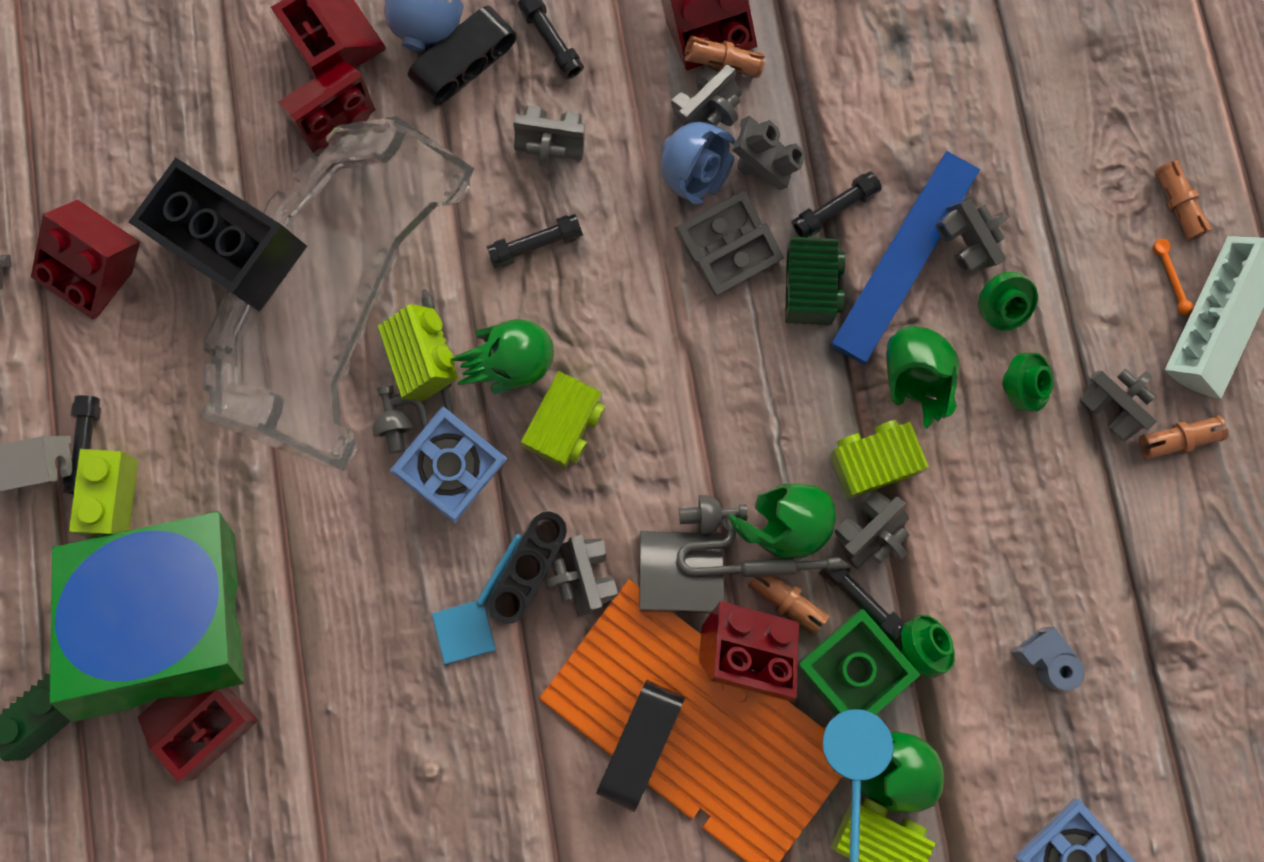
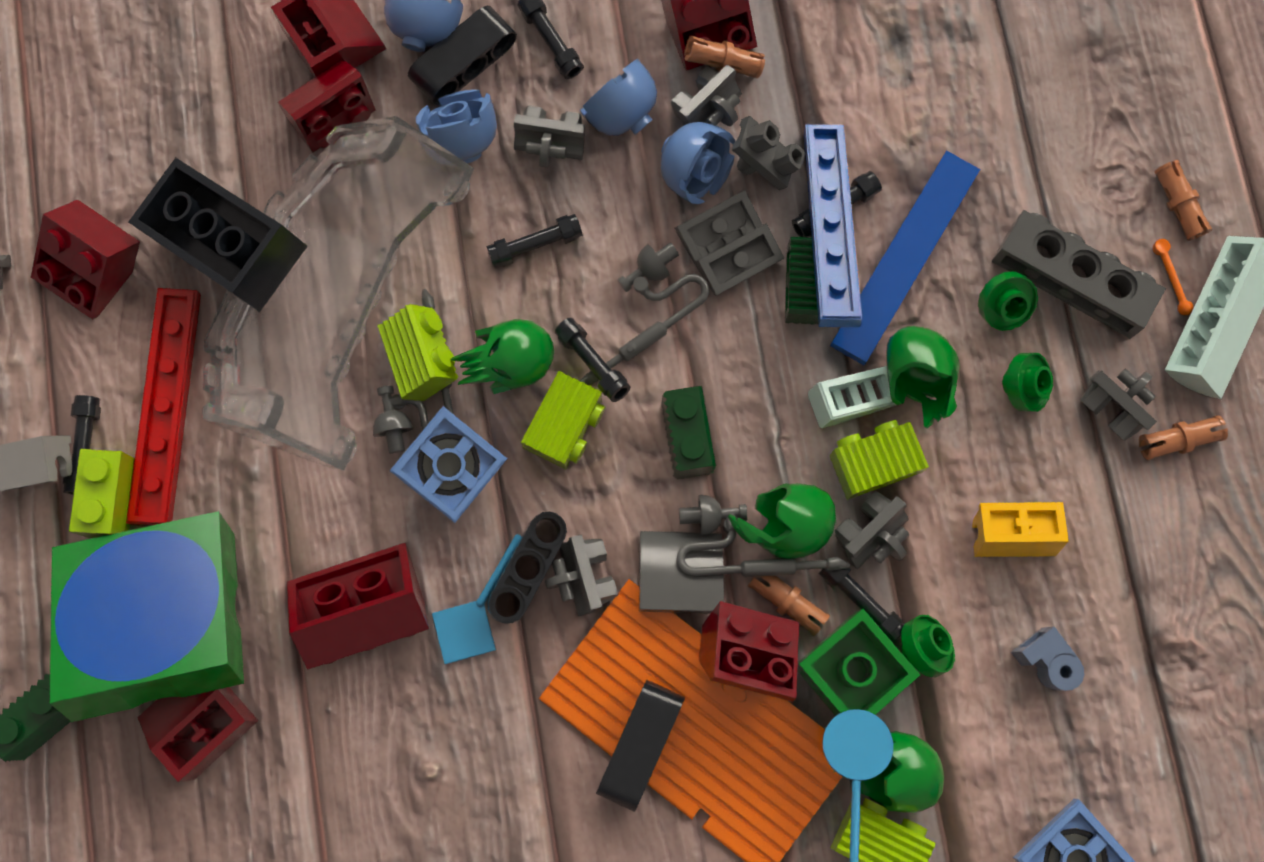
(164, 407): none -> red tile
(355, 606): none -> dark red slope
(461, 124): none -> medium blue cylinder
(611, 382): none -> black bar
(623, 102): none -> medium blue cylinder
(652, 266): none -> dark grey piece
(688, 432): none -> dark green brick
(829, 402): none -> light aqua slope
(832, 227): none -> tile
(978, 231): dark grey hips -> none
(1020, 529): none -> yellow hinge
(1090, 294): none -> dark grey brick

